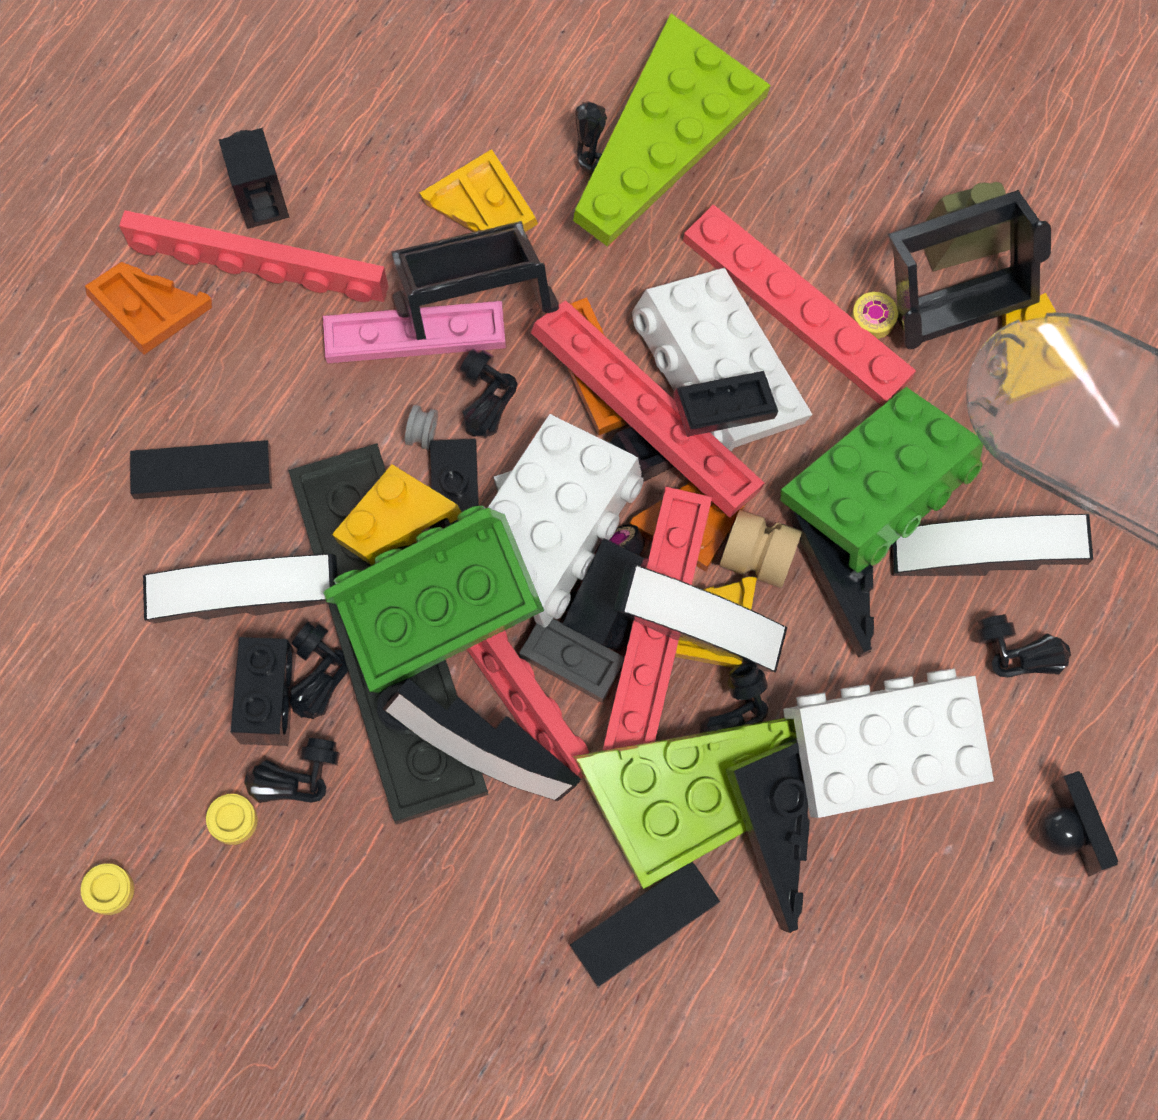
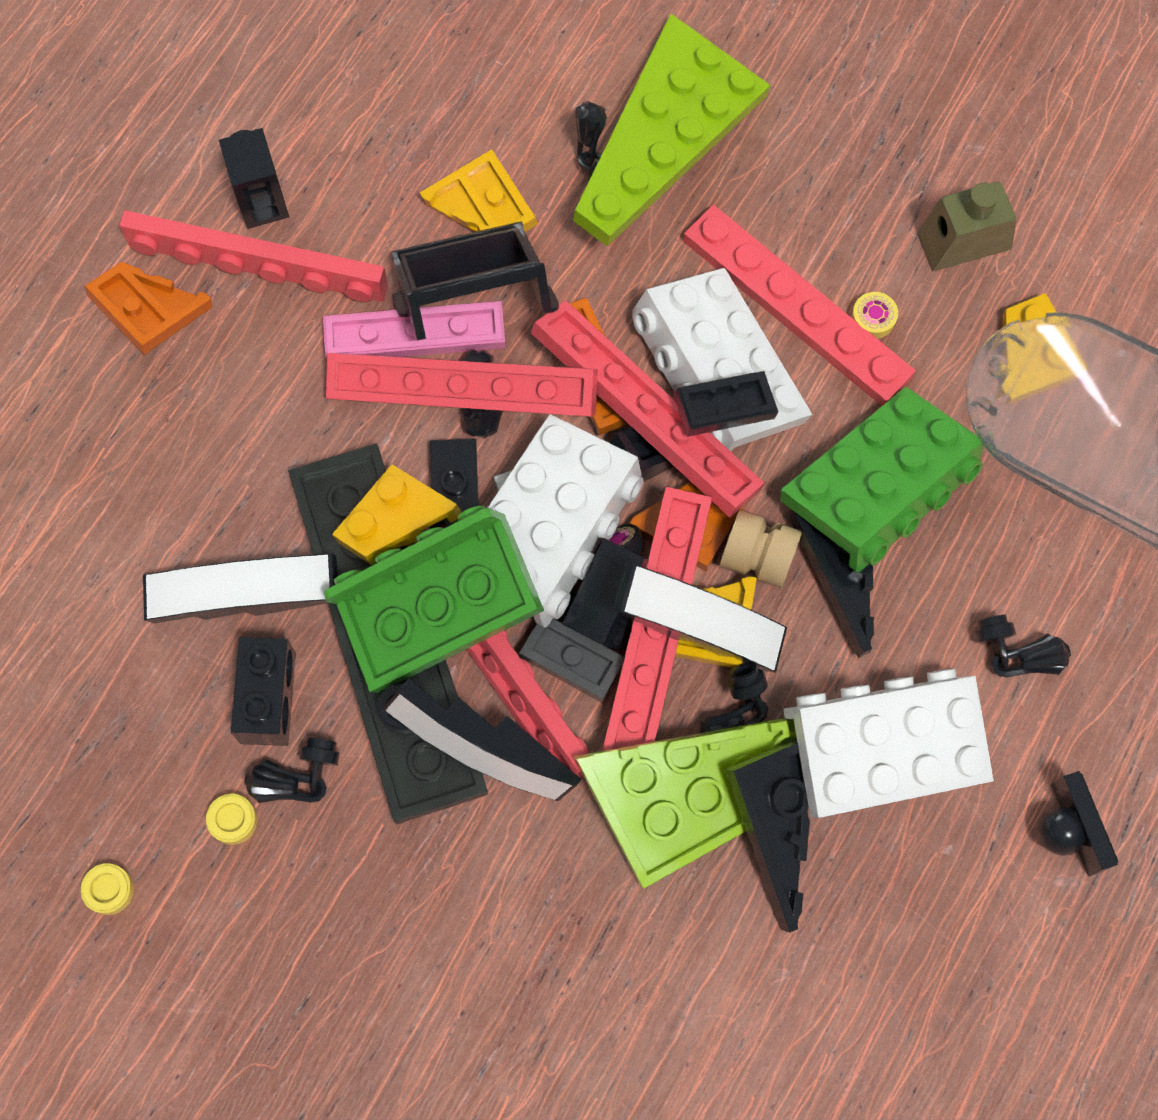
(200, 469): black tile -> none
(313, 694): black piece -> none
(421, 427): light grey bush -> none
(462, 384): none -> coral plate
(644, 924): black tile -> none
(978, 298): black piece -> none
(993, 544): white slope -> none

